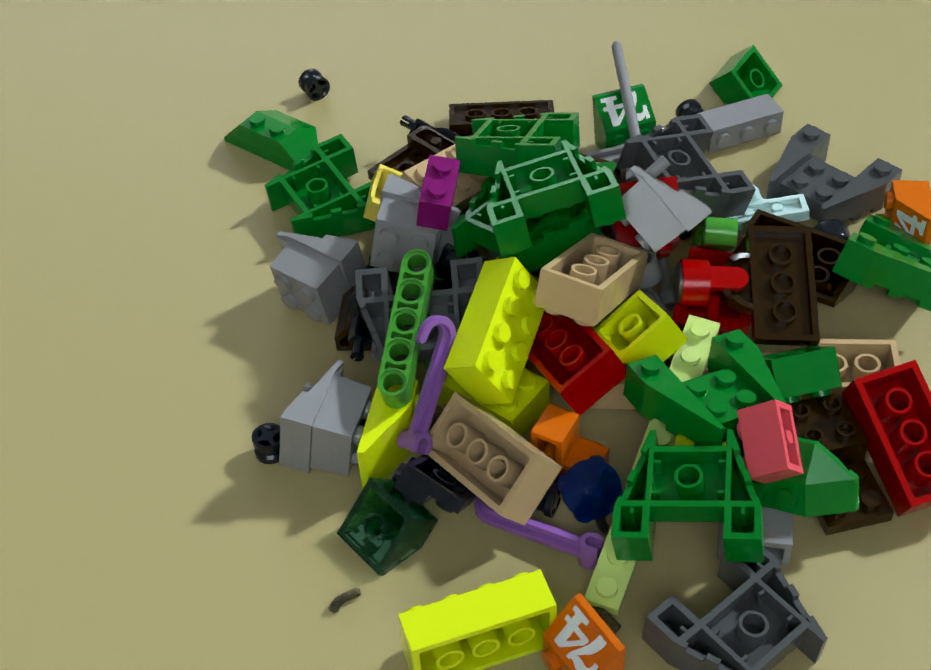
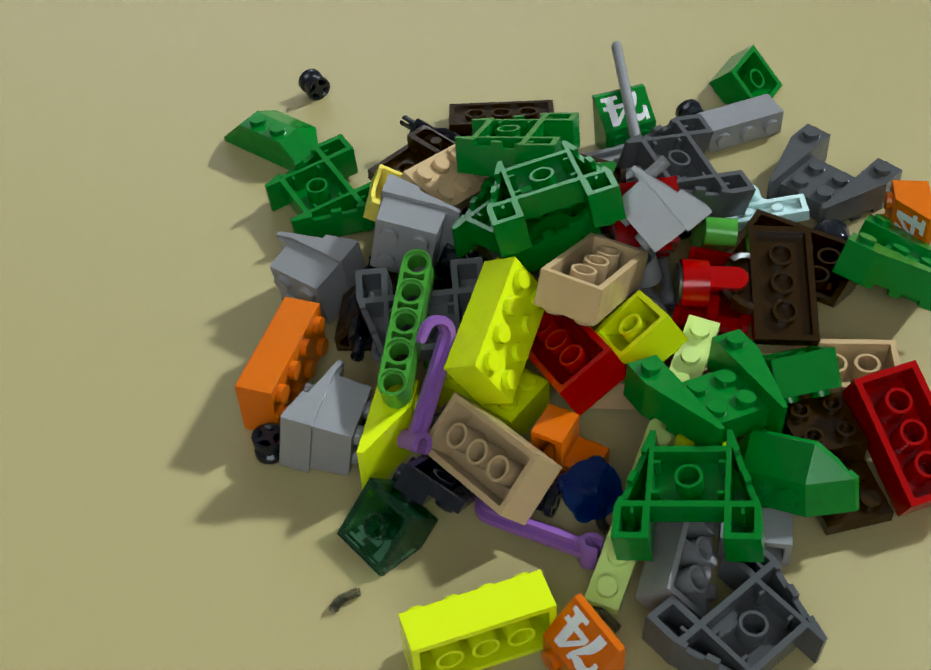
(282, 362): none -> orange brick
(438, 192): magenta brick -> none
(680, 567): none -> light grey wedge
(769, 441): coral brick -> none

